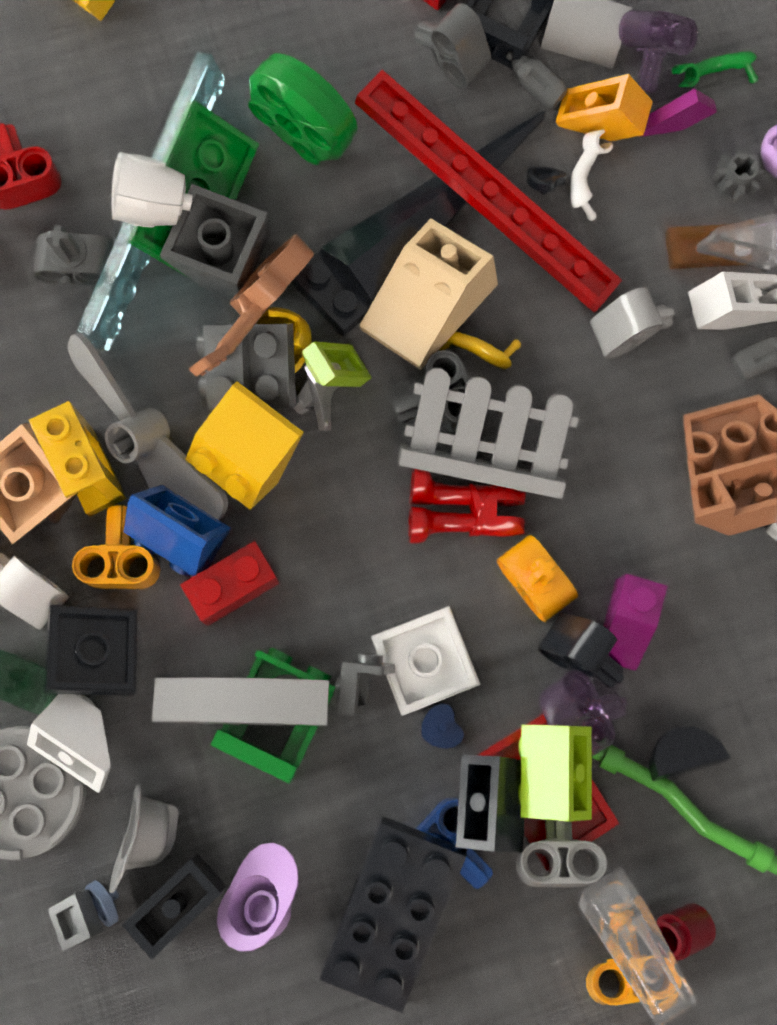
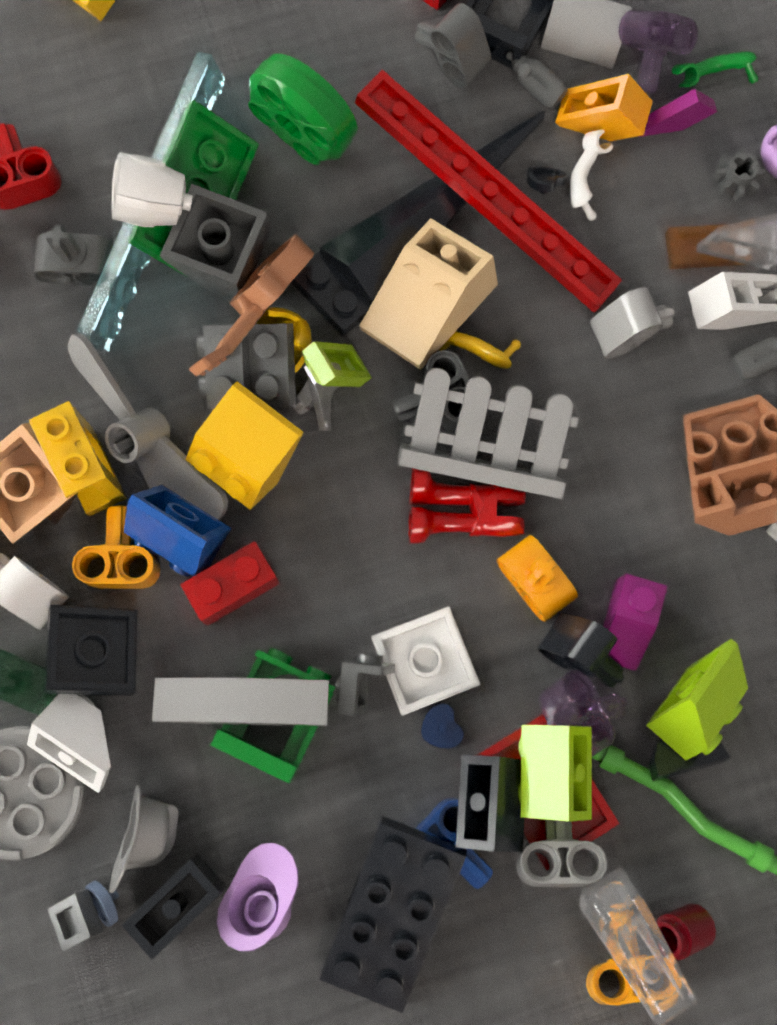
(702, 702): none -> lime slope

